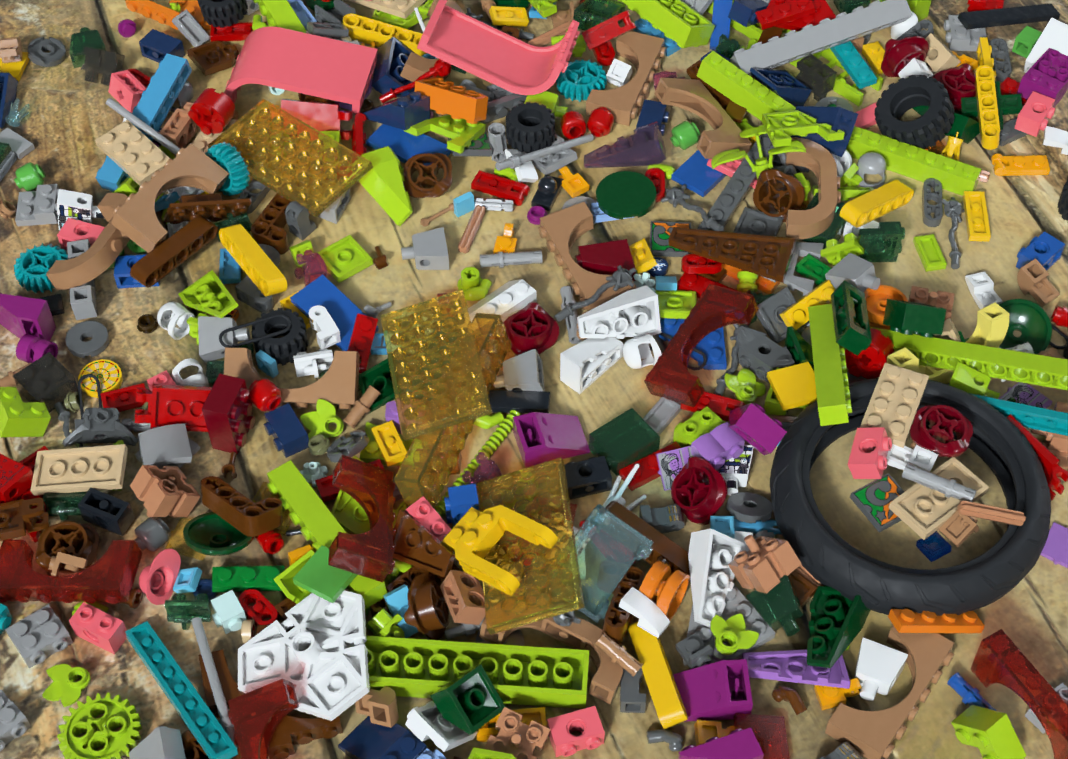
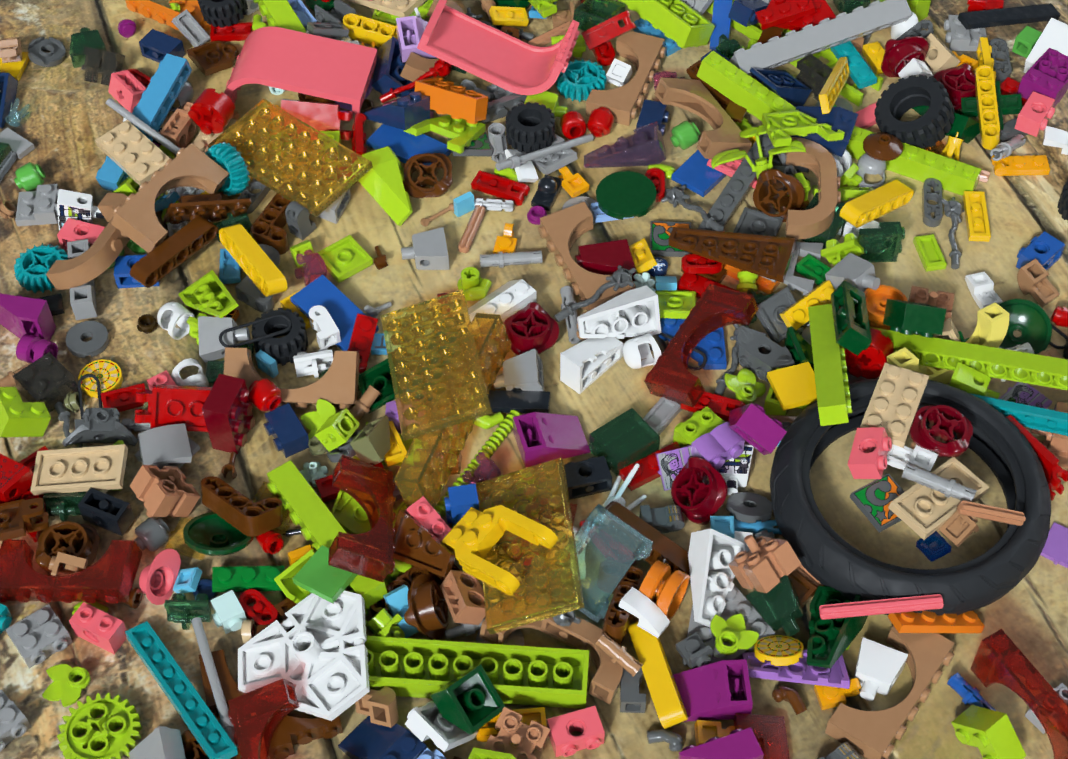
(337, 429): none -> lime head
(373, 441): none -> olive slope
(409, 33): none -> lavender slope
(779, 650): none -> yellow tile
(834, 85): none -> yellow tile
(882, 146): none -> reddish brown dish
(882, 606): none -> coral axle
(1005, 149): none -> light grey pin

